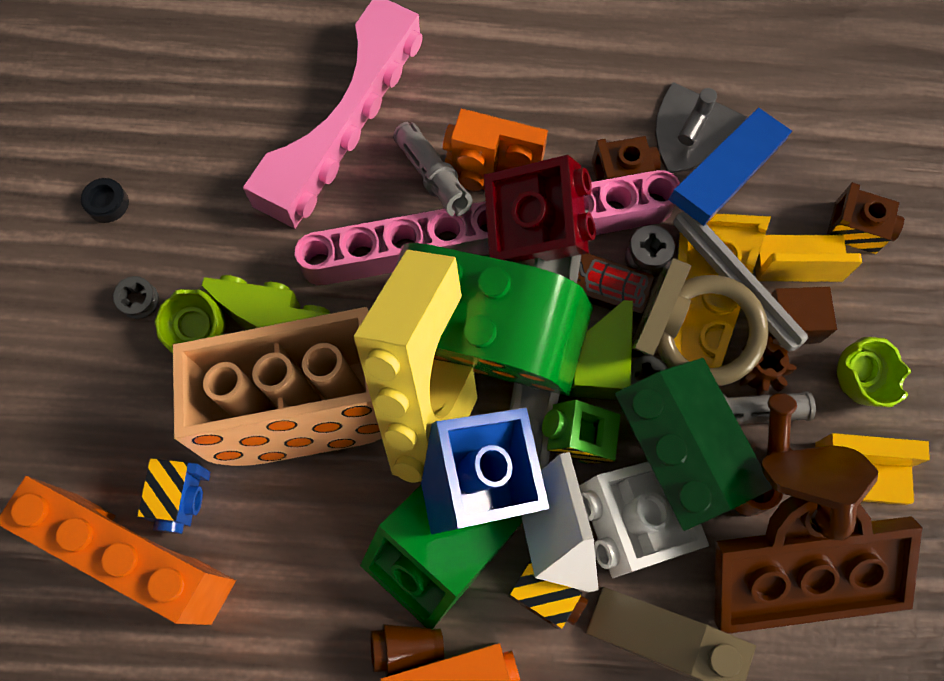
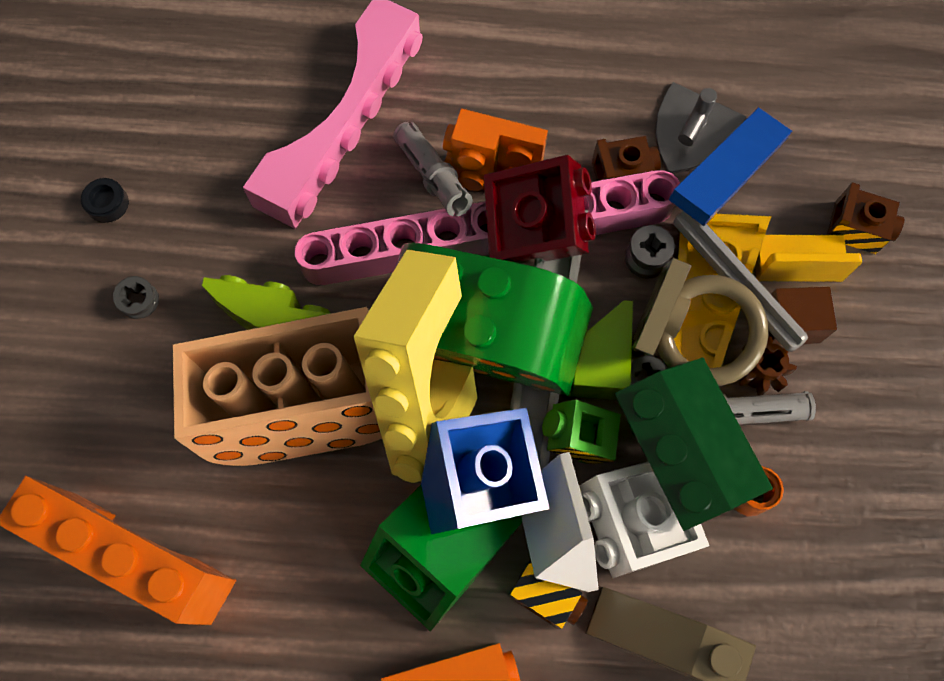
(172, 494): brick -> none
(188, 317): lime hair -> none
(404, 648): reddish brown cone -> none
(611, 283): tile -> none
(820, 545): reddish brown plate -> none
(872, 372): lime hair -> none
(891, 458): yellow panel -> none

